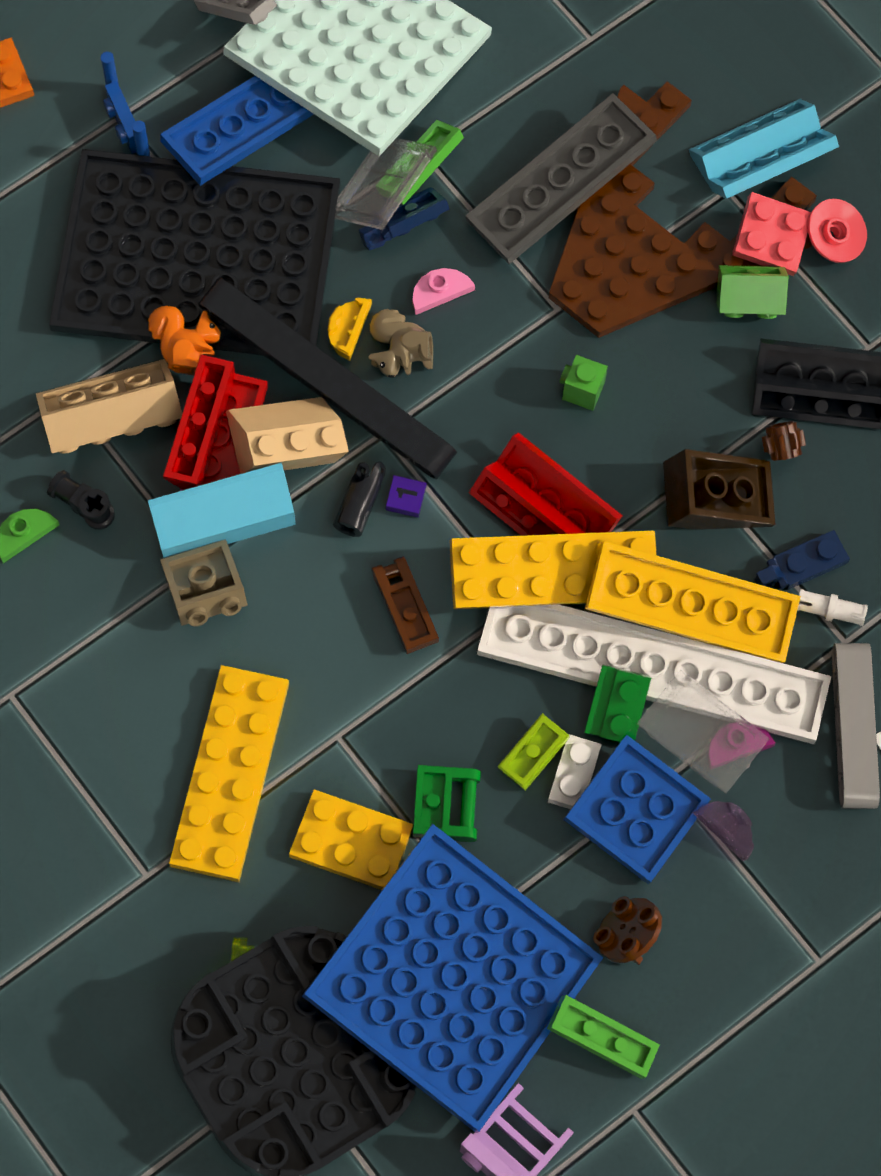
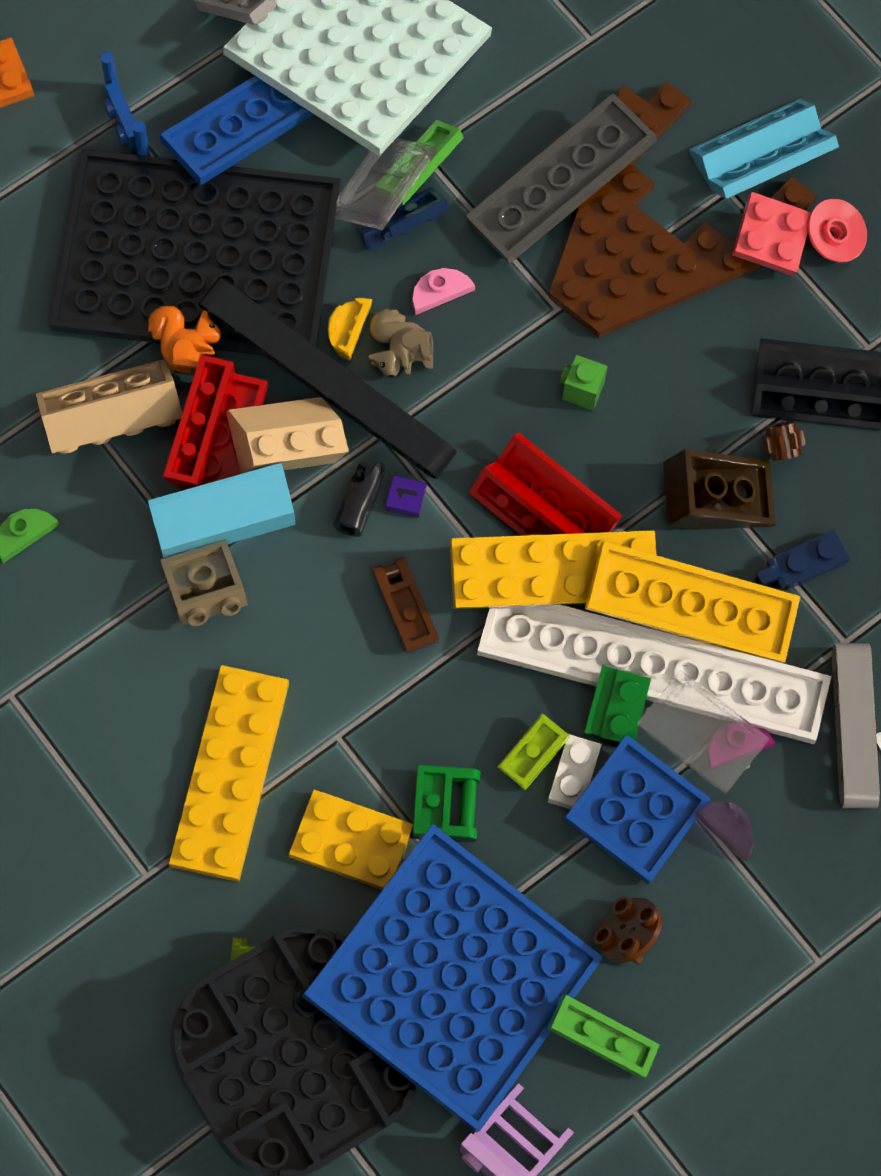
(83, 500): black connector -> none
(752, 291): bright green brick -> none
(832, 607): white pin -> none

